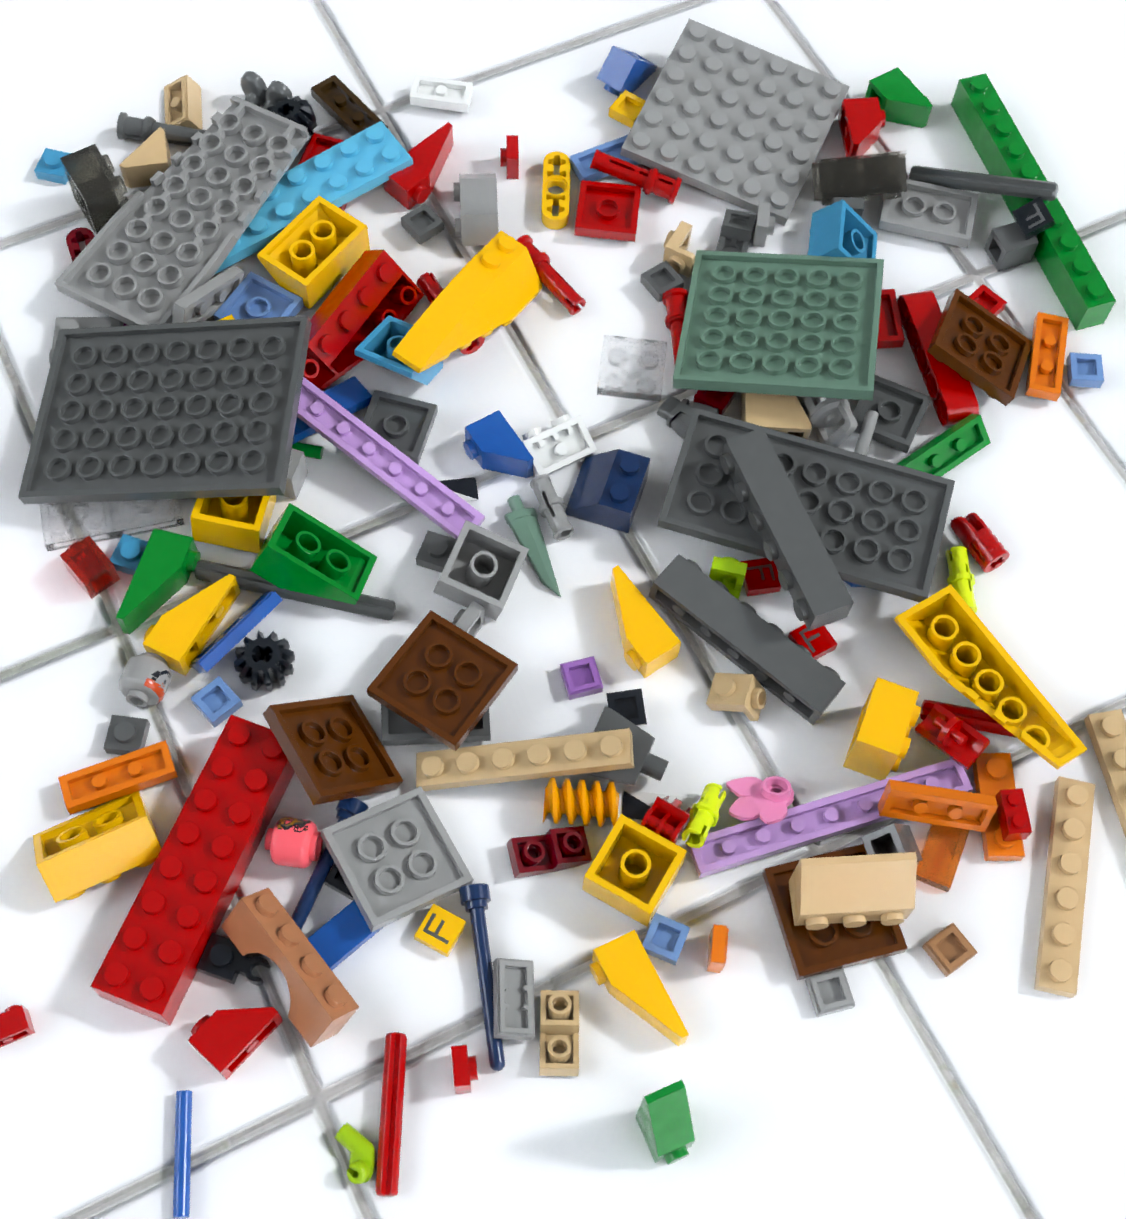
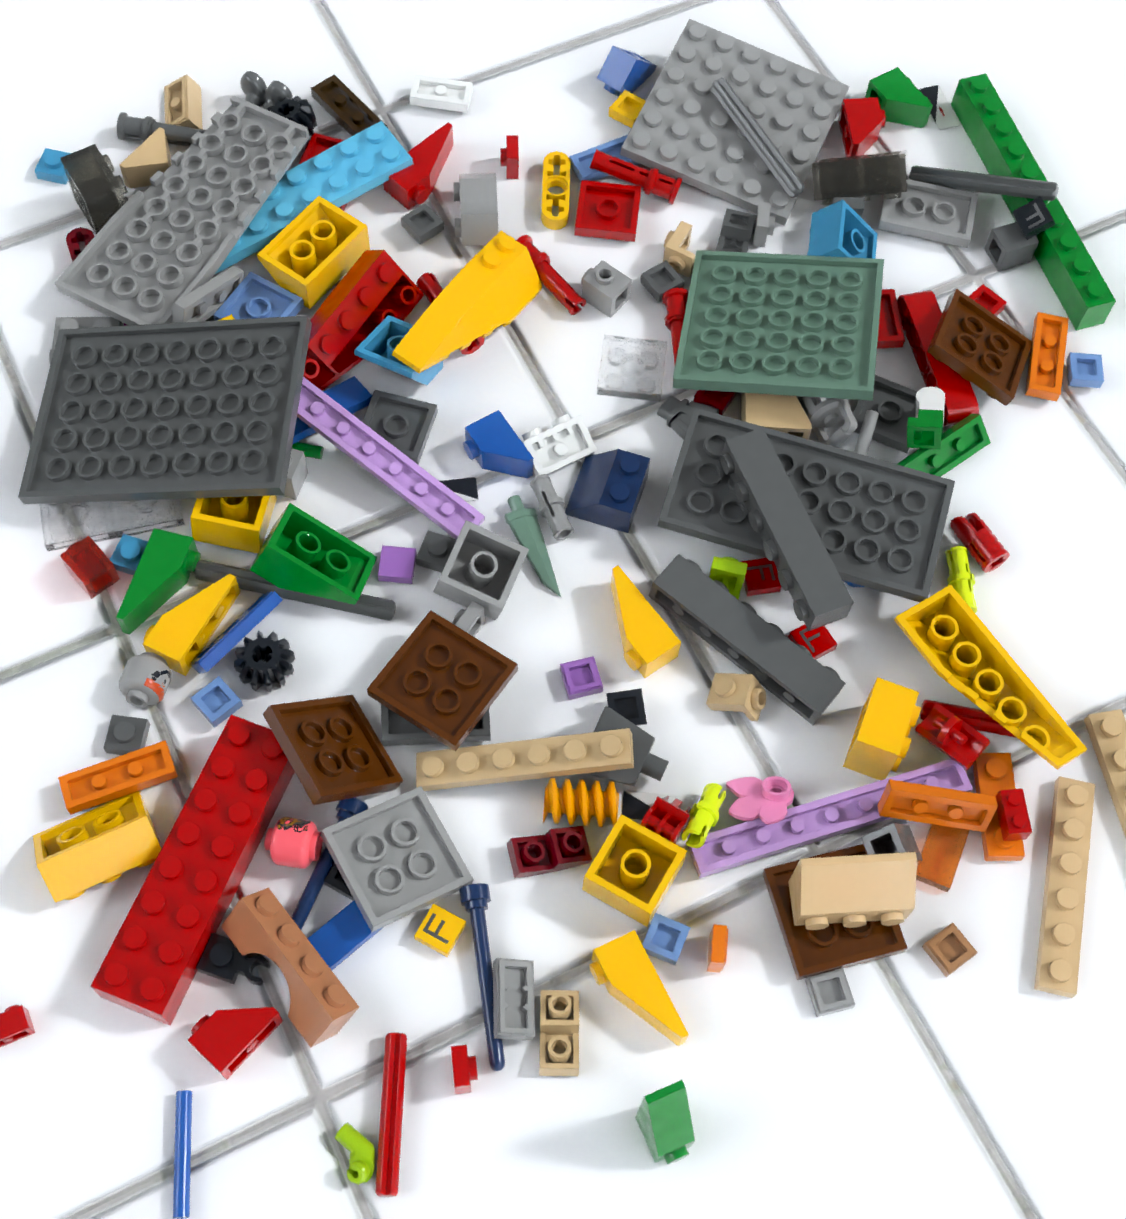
(397, 564): none -> medium lavender tile
(606, 288): none -> light grey brick
(757, 137): none -> axle
(927, 427): none -> green leg
(941, 110): none -> white sticker

